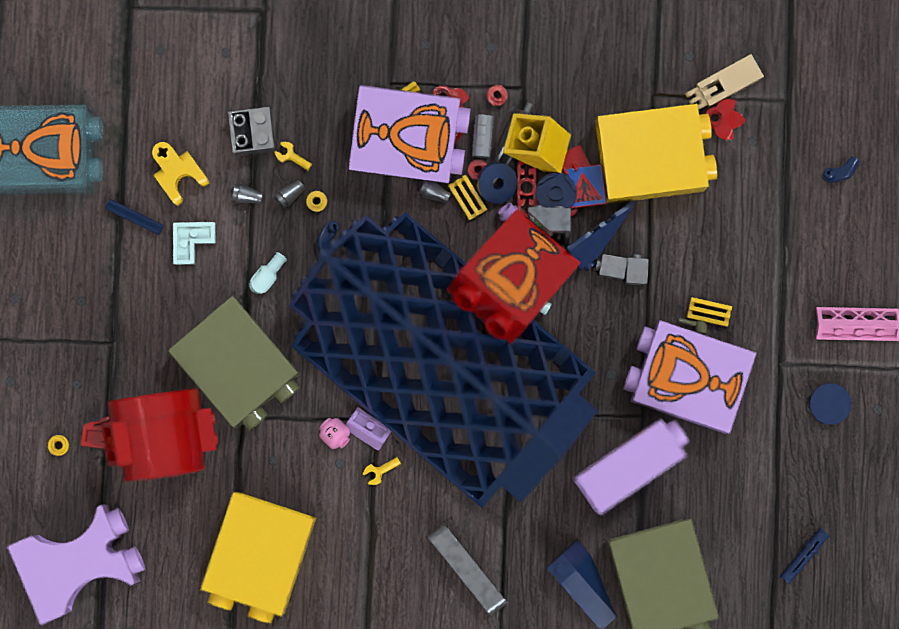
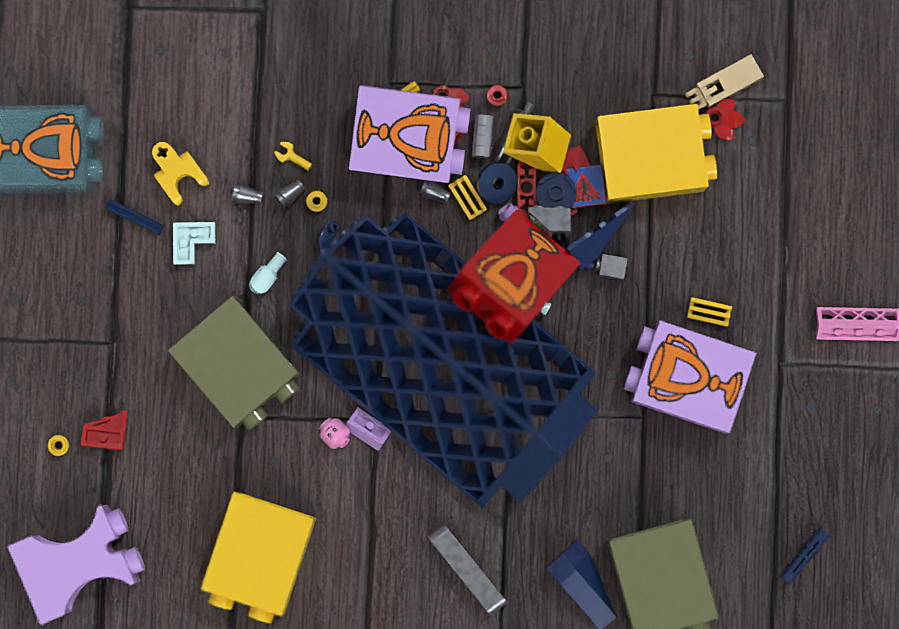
(159, 434): red cylinder -> none
(252, 131): flat silver slope -> none
(381, 470): yellow bar -> none
(472, 165): red plate -> none
(631, 464): lavender brick -> none
(636, 270): flat silver brick -> none
(701, 326): olive hand -> none
(830, 404): dark blue tile -> none
(841, 173): dark blue arm -> none

